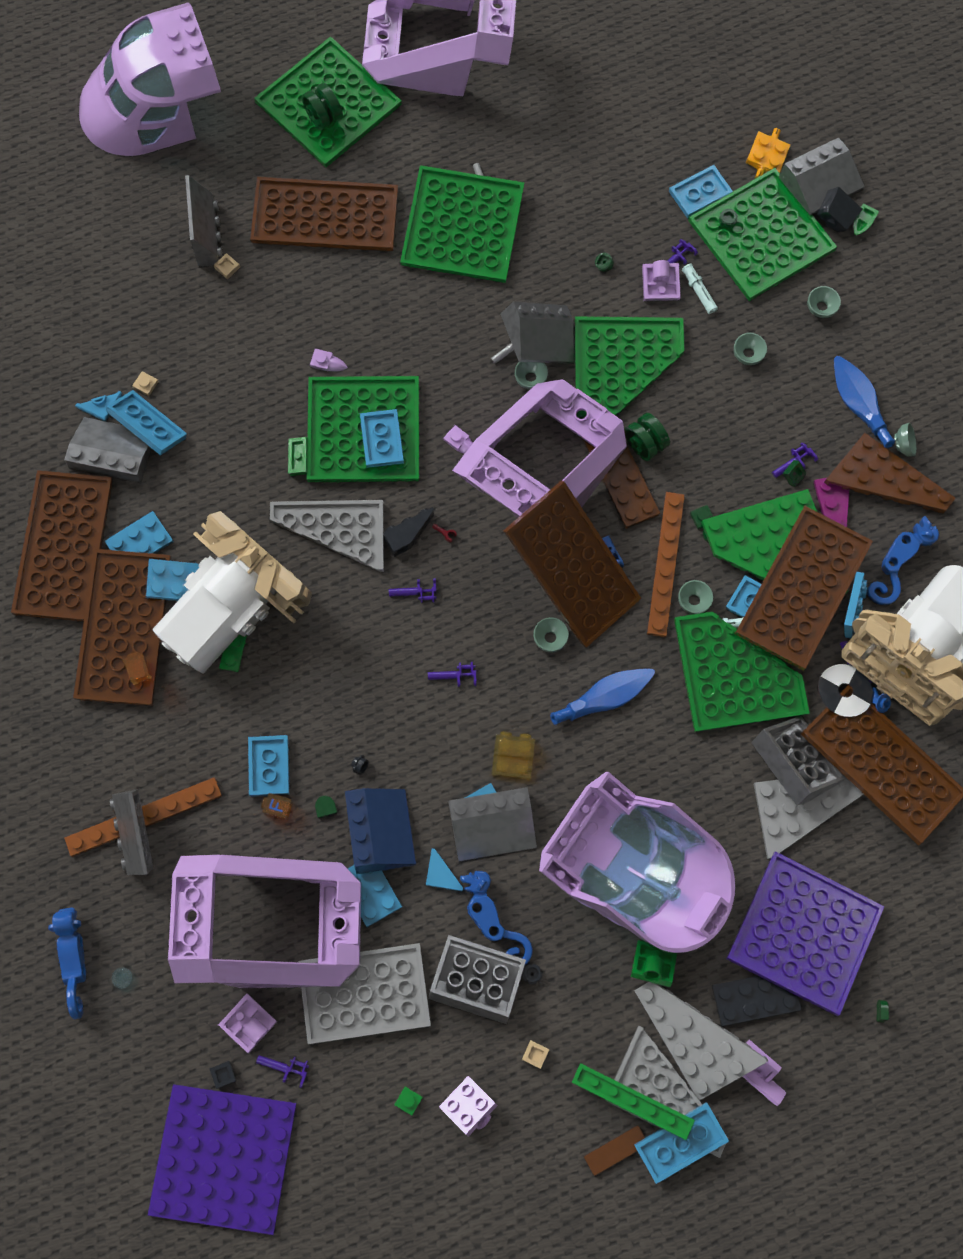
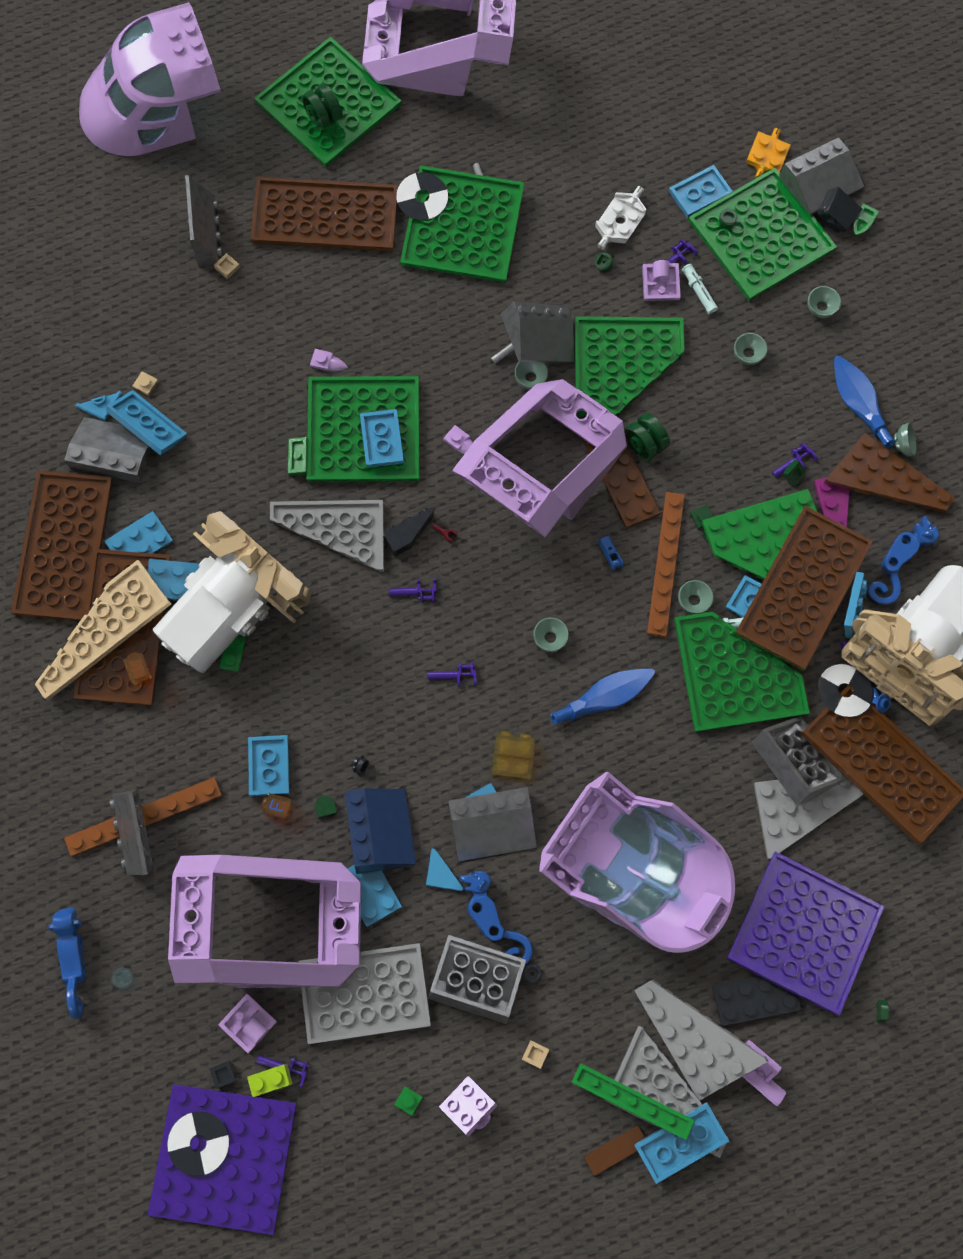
(120, 611): none -> tan wing
(179, 1143): none -> sticker
(269, 1080): none -> lime plate
(422, 181): none -> sticker
(572, 563): reddish brown plate -> none
(627, 207): none -> white plate
(653, 964): green plate -> none

